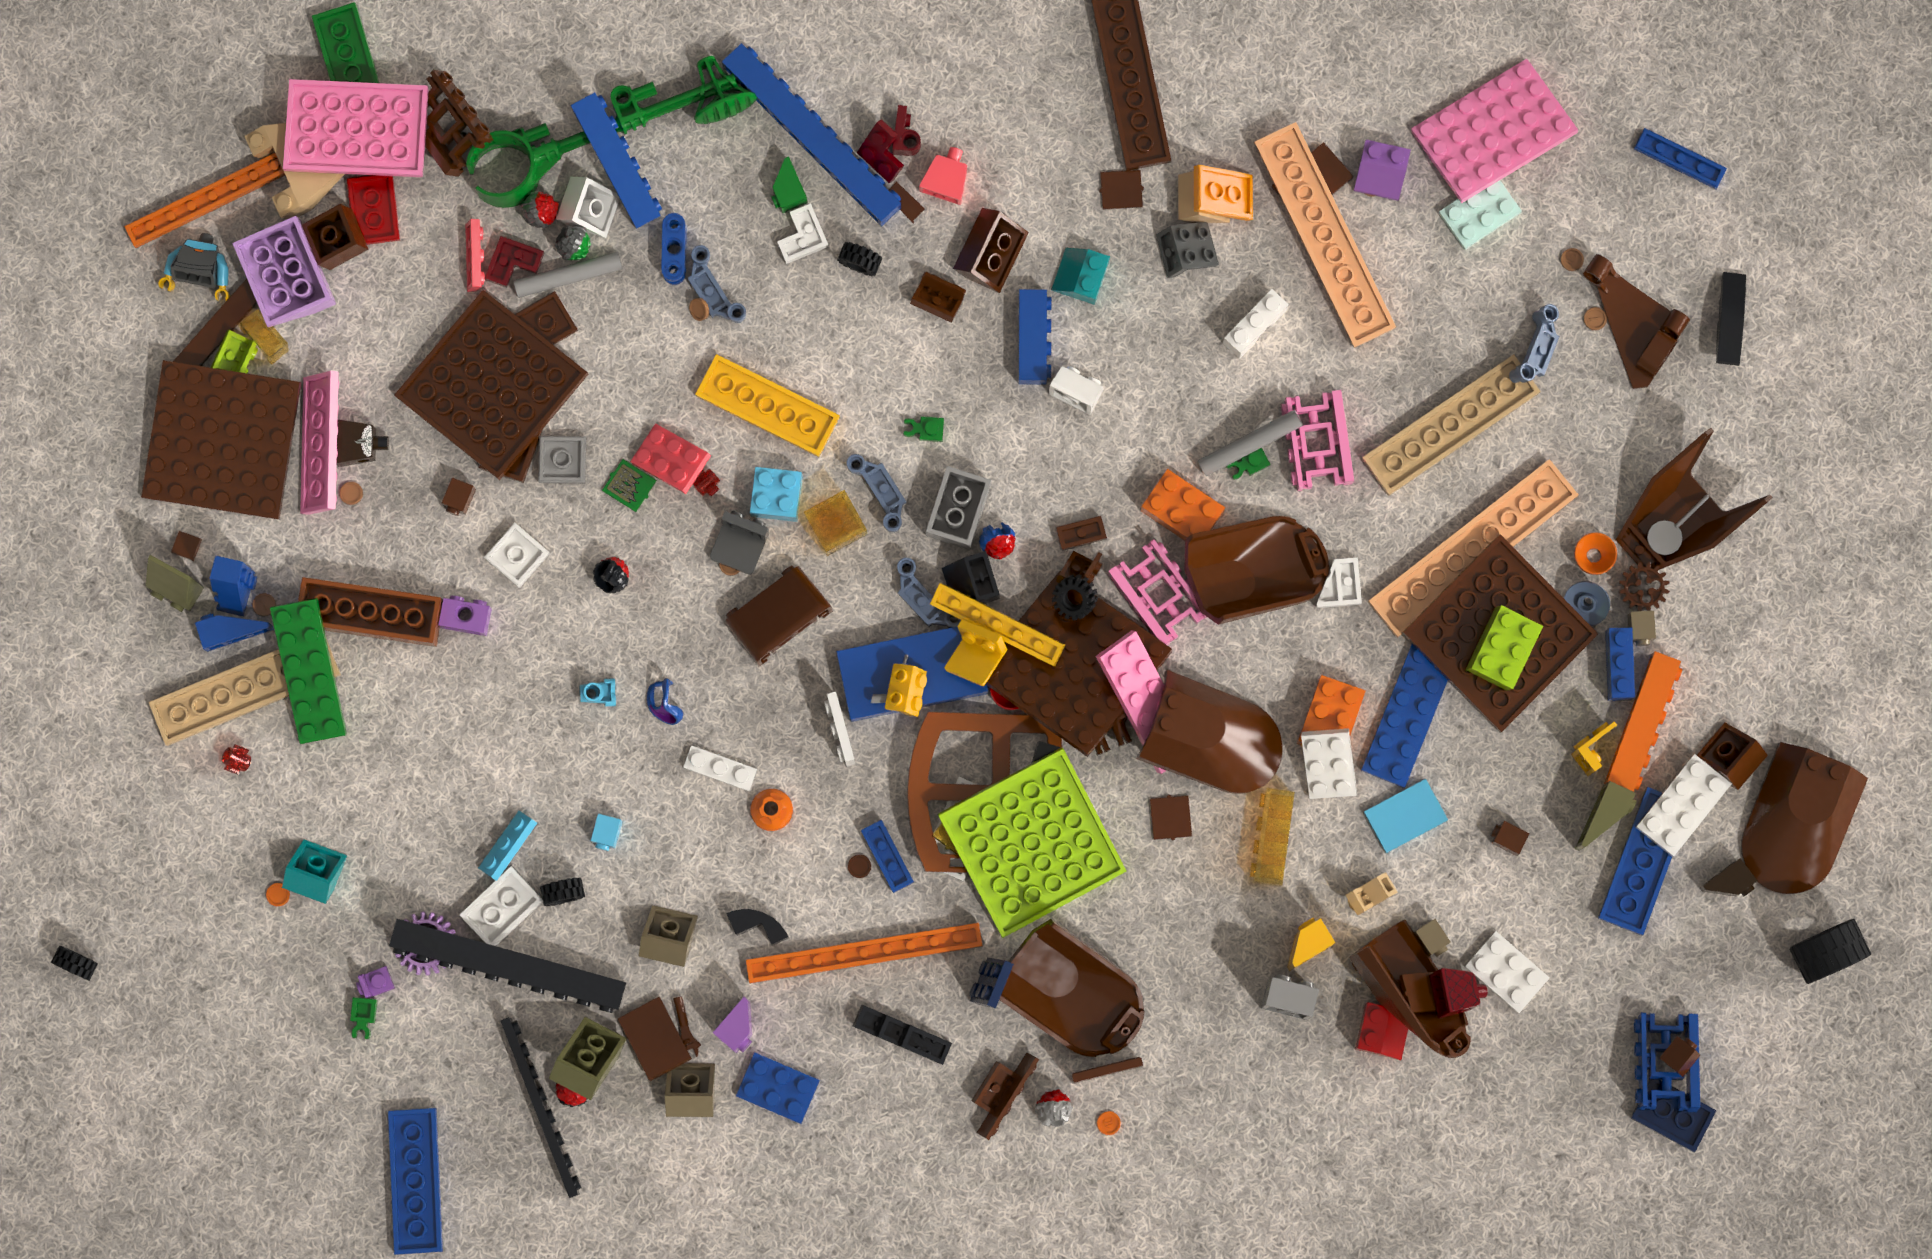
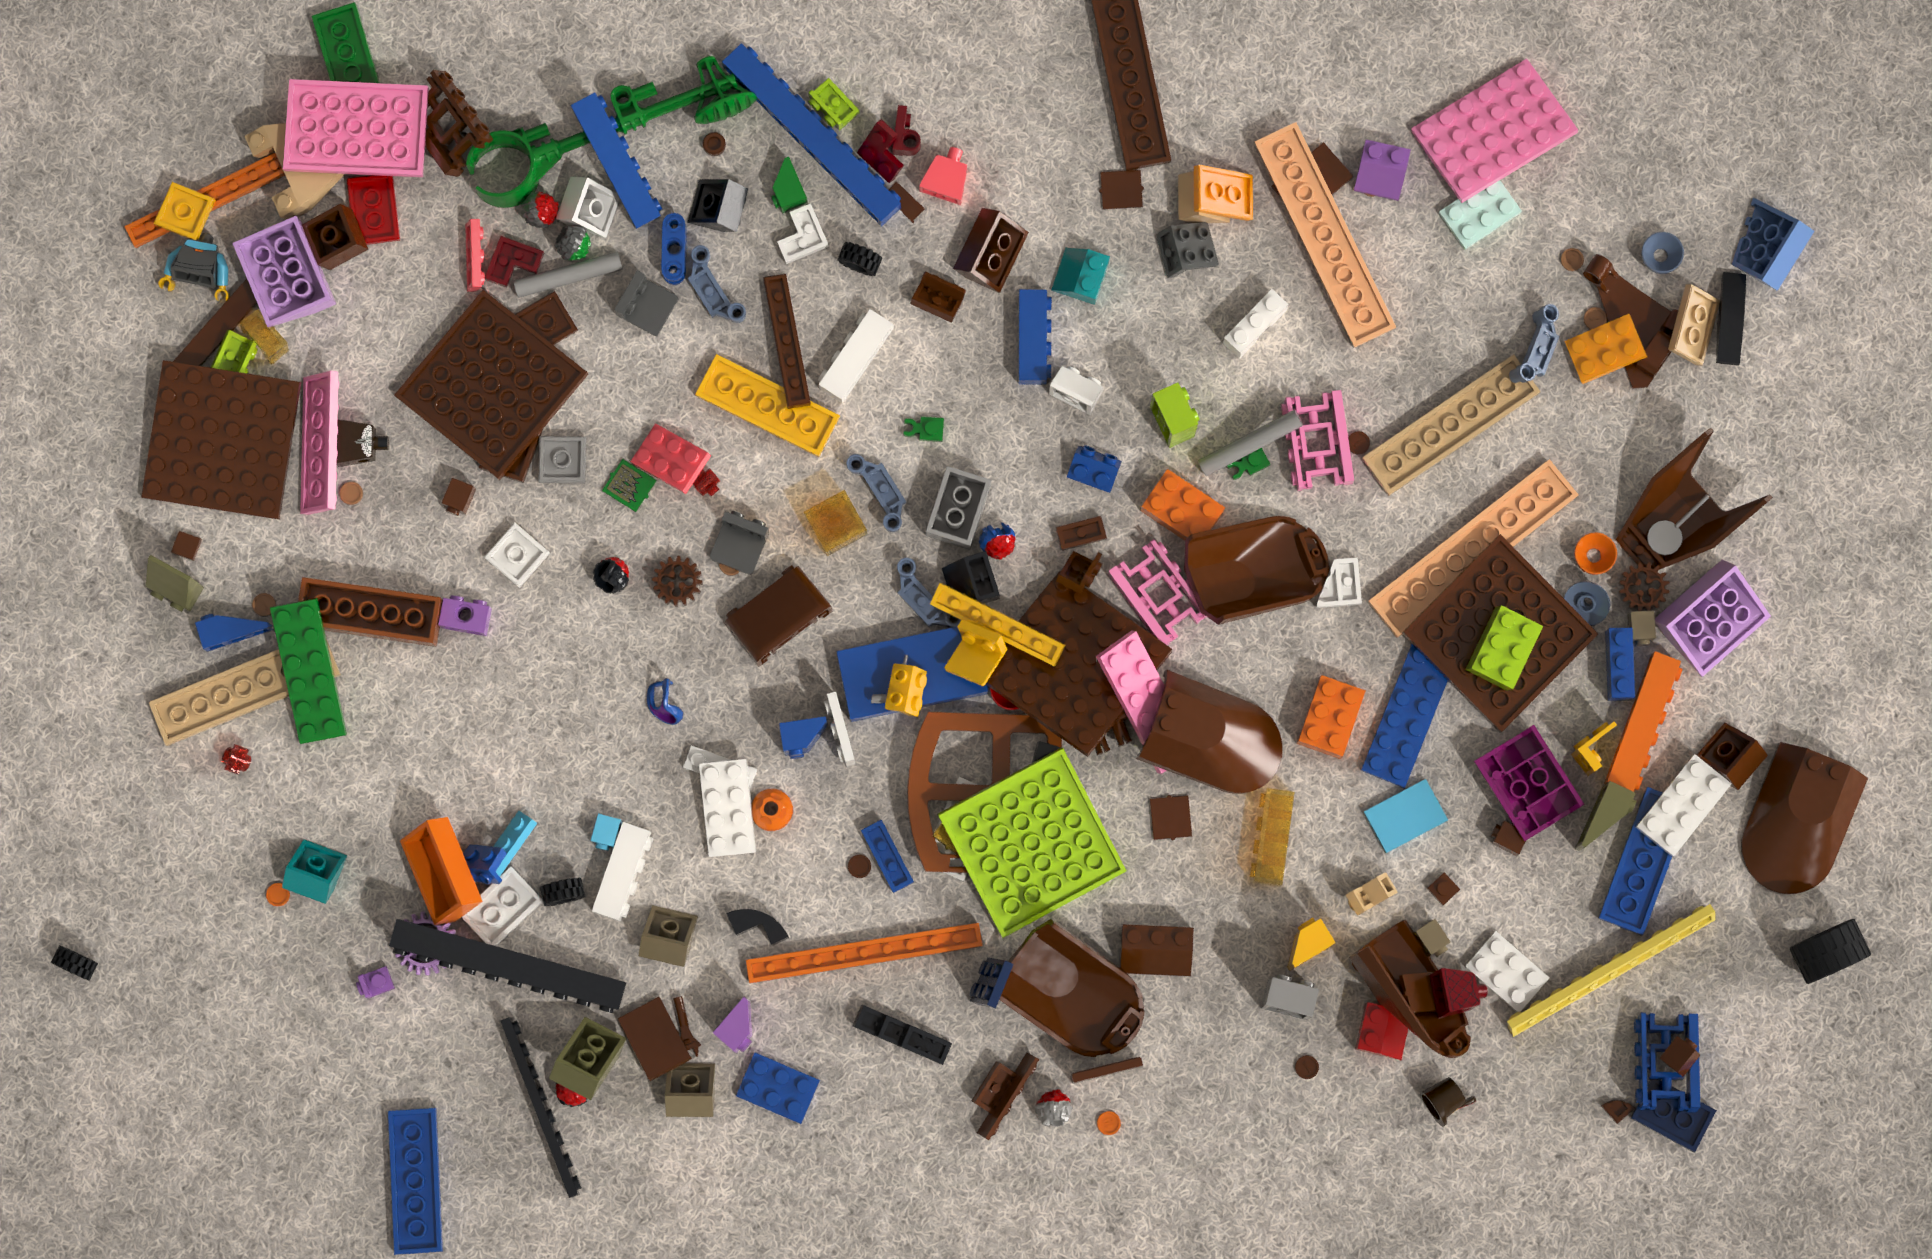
(184, 211): none -> yellow tile
(233, 584): blue wedge -> none
(363, 1012): green plate -> none
(441, 871): none -> orange piece
(484, 862): none -> blue bracket
(603, 692): medium azure plate -> none
(622, 871): none -> white brick
(646, 304): none -> dark grey bracket
(667, 589): none -> reddish brown gear
(699, 309): medium nougat piece -> none
(714, 144): none -> reddish brown tile
(718, 204): none -> black slope
(727, 807): none -> white plate
(776, 494): medium azure brick -> none
(786, 341): none -> reddish brown tile
(801, 735): none -> blue slope
(833, 104): none -> lime bracket
(855, 355): none -> white brick
(1083, 588): black tyre -> none
(1094, 468): none -> blue bracket
(1156, 950): none -> reddish brown slope
(1174, 414): none -> lime brick
(1306, 1067): none -> reddish brown piece
(1329, 763): white plate -> none
(1358, 442): none -> reddish brown piece
(1443, 889): none -> reddish brown plate
(1444, 1100): none -> dark brown hat
(1529, 783): none -> magenta piece
(1605, 349): none -> light orange plate
(1617, 1109): none -> reddish brown tile
(1618, 965): none -> light yellow plate
(1668, 243): none -> sand blue piece
(1680, 158): blue tile -> none
(1694, 324): none -> tan tile
(1712, 617): none -> lavender slope
(1731, 881): dark brown slope -> none
(1770, 244): none -> medium blue wedge

